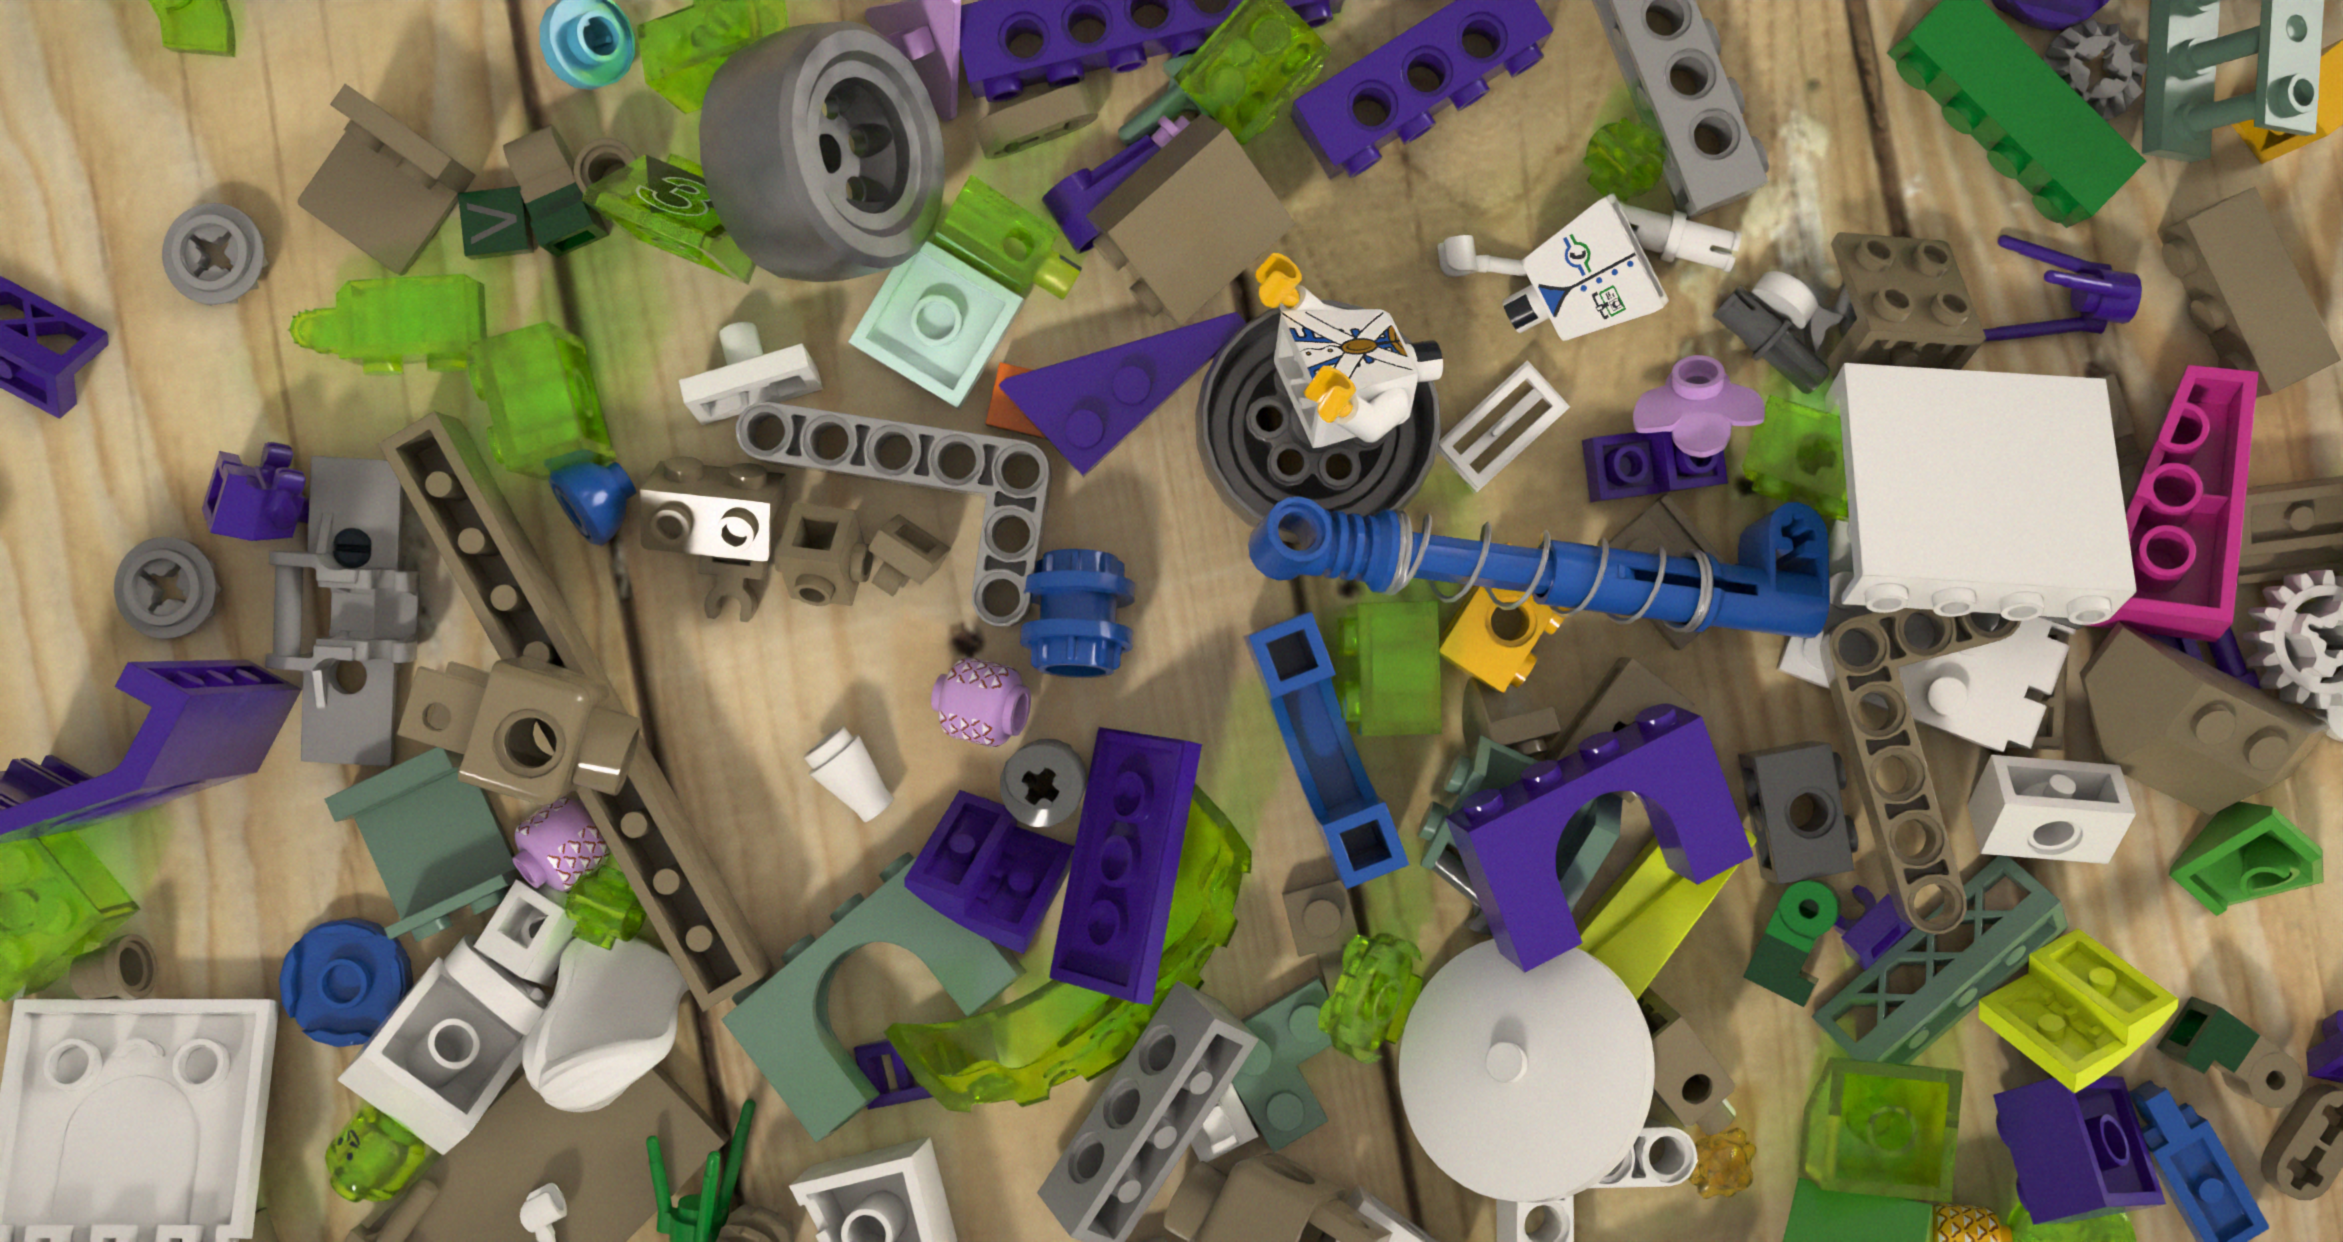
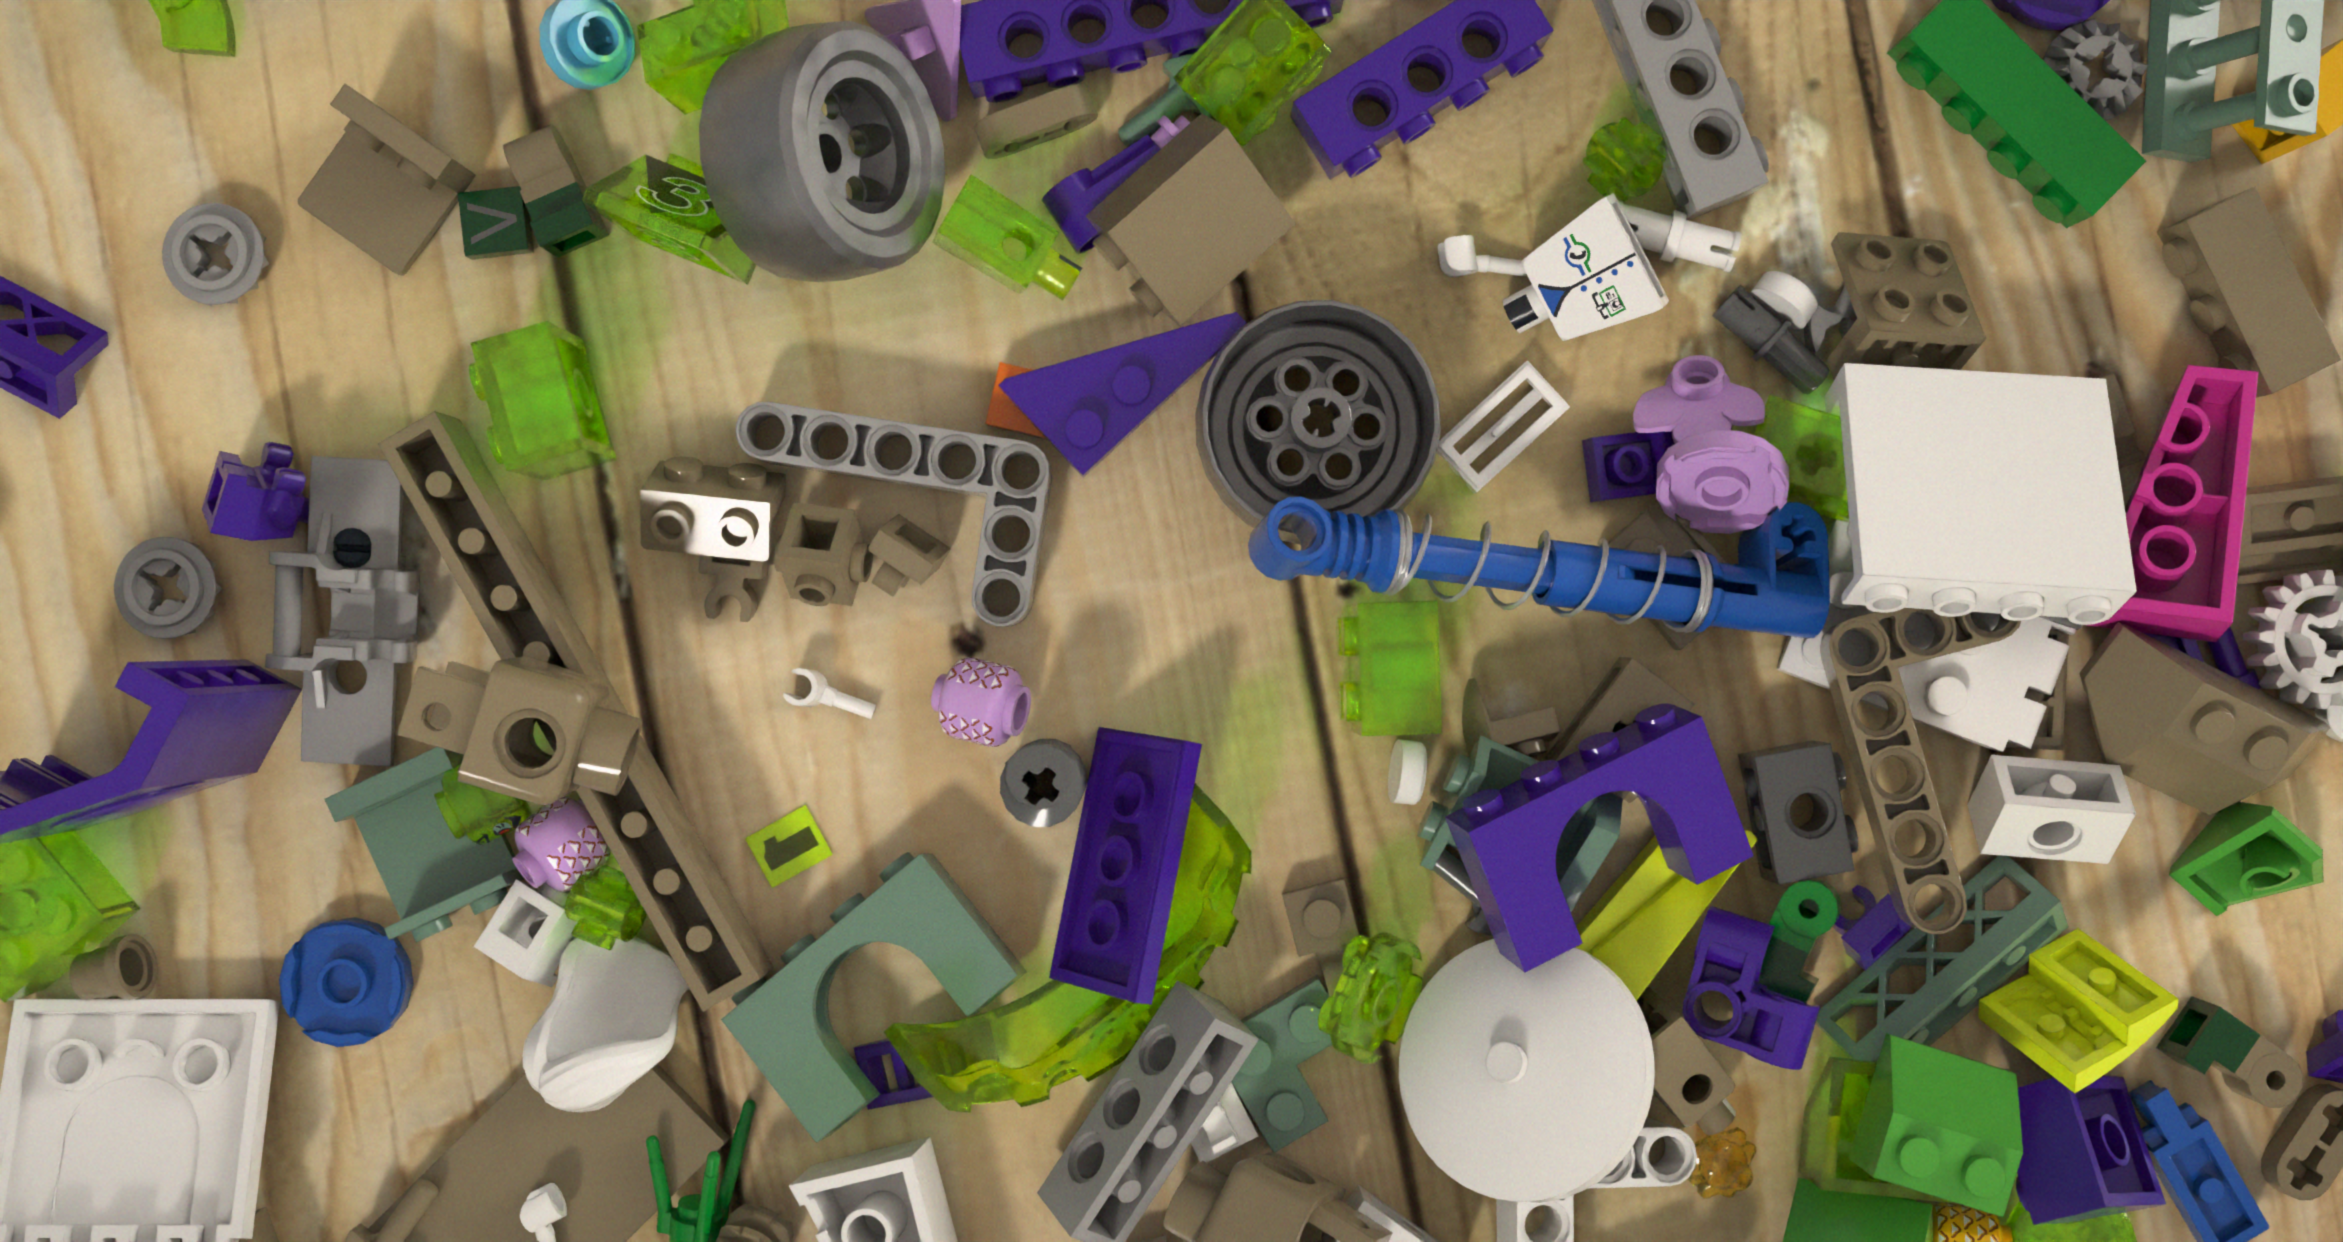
(372, 1157): clear neon green head -> none
(399, 323): clear neon green hinge -> none
(436, 1060): white slope -> none
(478, 811): none -> clear neon green head
(501, 990): white beam -> none
(593, 498): blue brick -> none
(597, 158): dark tan piece -> none
(749, 376): white tile -> none
(788, 846): none -> clear neon green sticker
(828, 696): none -> white hand
(848, 772): white cone -> none
(937, 323): light aqua plate -> none
(989, 871): dark purple slope -> none
(1078, 613): blue piece -> none
(1339, 794): blue arch -> none
(1341, 365): torso -> none
(1407, 772): none -> white tile
(1476, 649): yellow brick -> none
(1722, 481): none -> lavender tile
(1763, 1021): none -> dark purple piece
(1941, 1125): none -> bright green slope
(2096, 293): dark purple plant -> none

